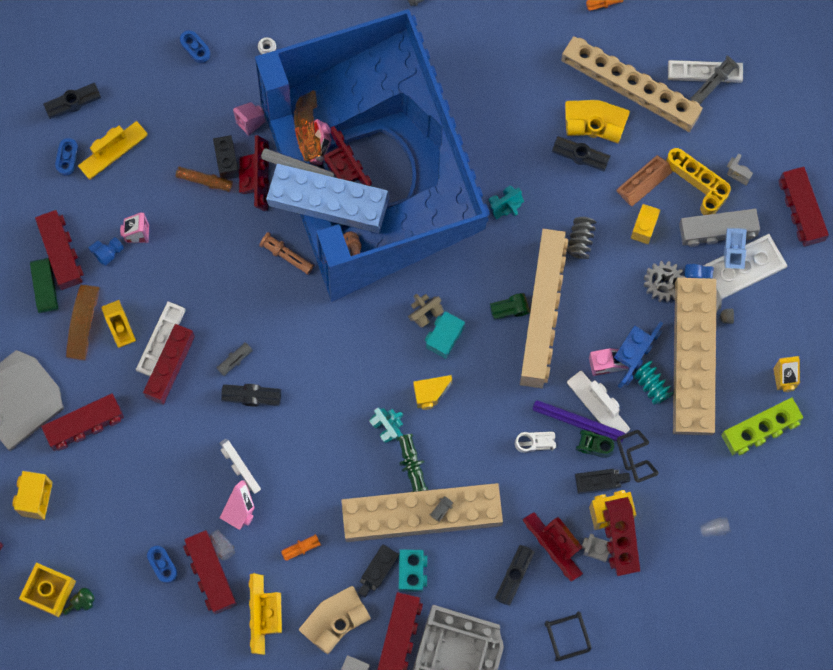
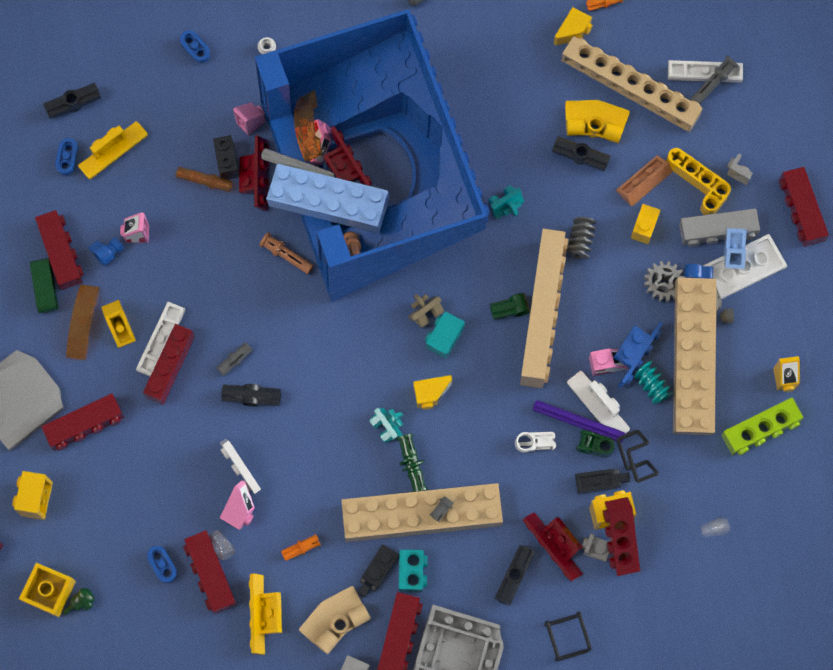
(575, 24): none -> yellow slope

